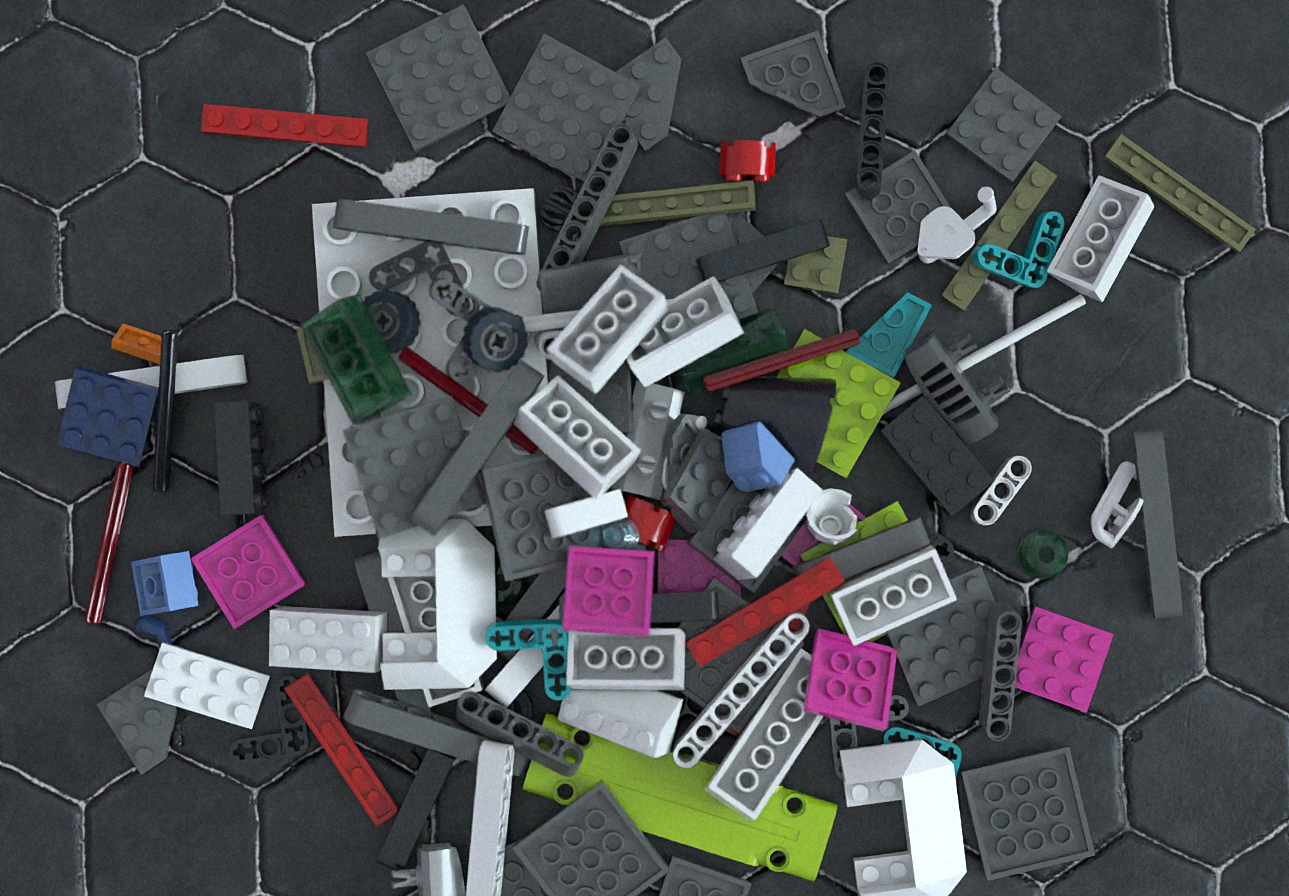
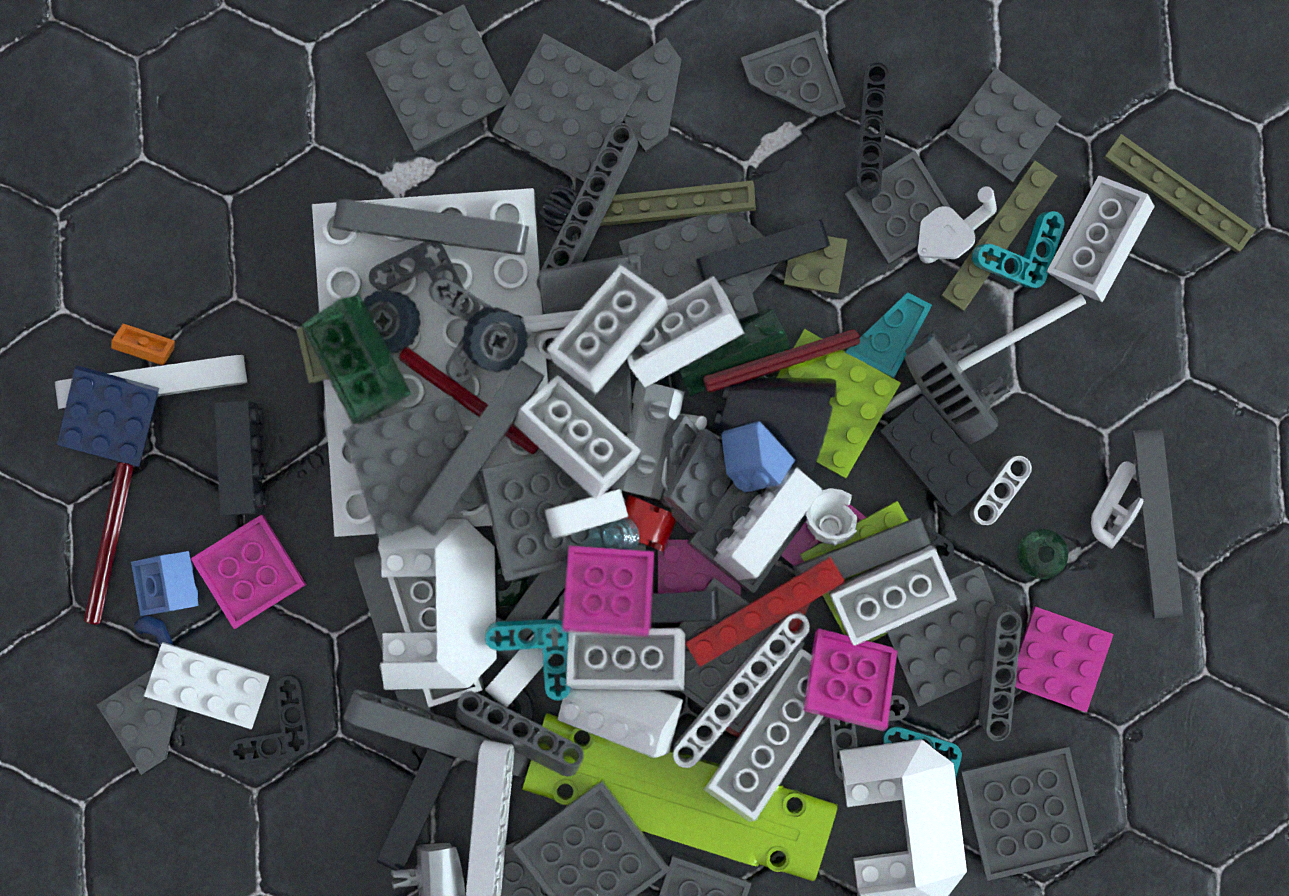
(165, 410): black axle -> none
(284, 126): red plate -> none
(327, 638): white brick -> none
(341, 749): red tile -> none
(747, 159): red brick -> none

